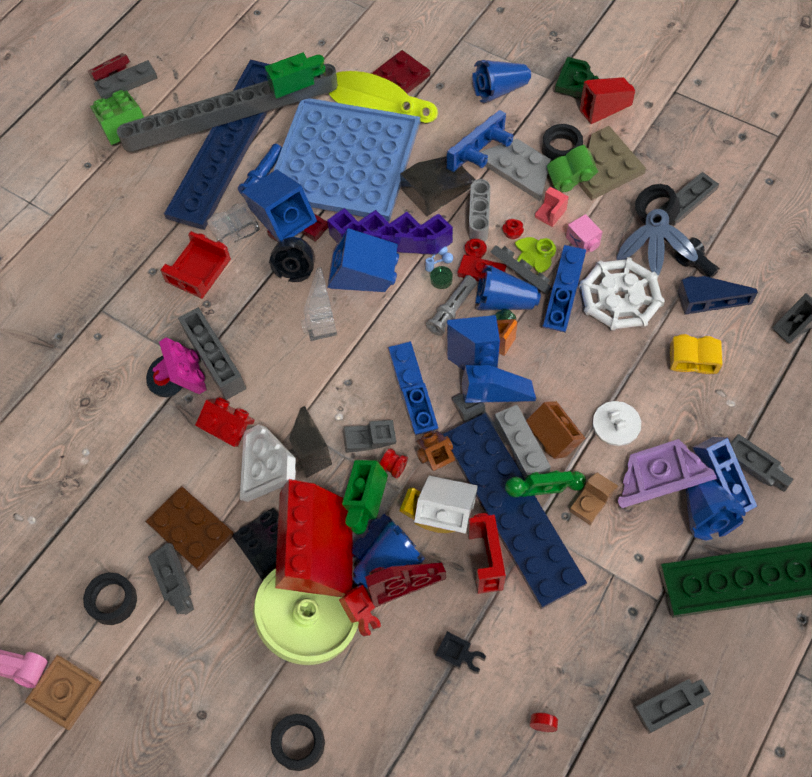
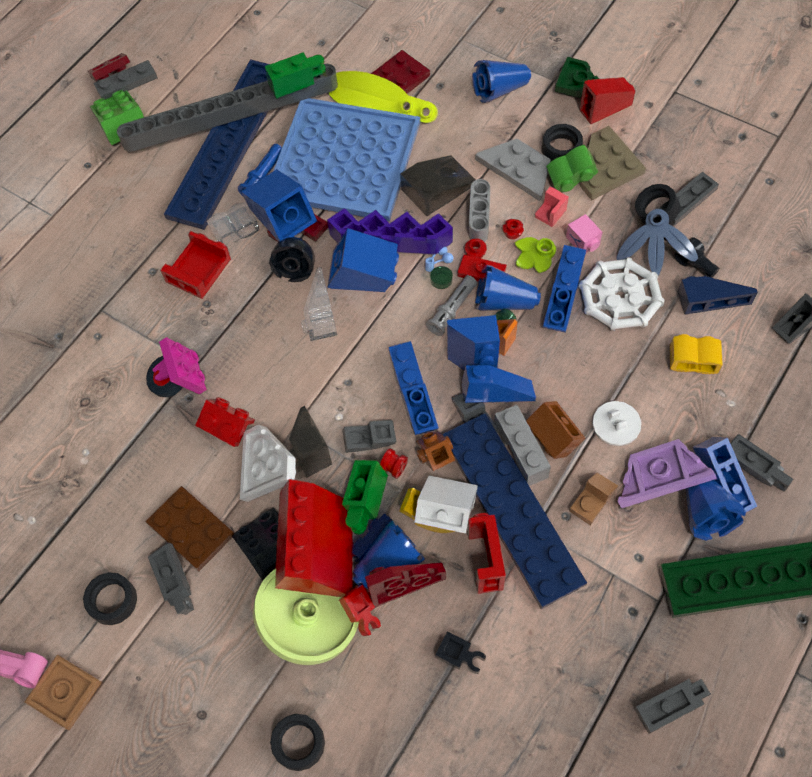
(212, 353): dark grey brick -> none
(470, 145): blue plate -> none
(522, 268): dark grey plate -> none
(544, 722): red tile -> none
(545, 483): green plate -> none

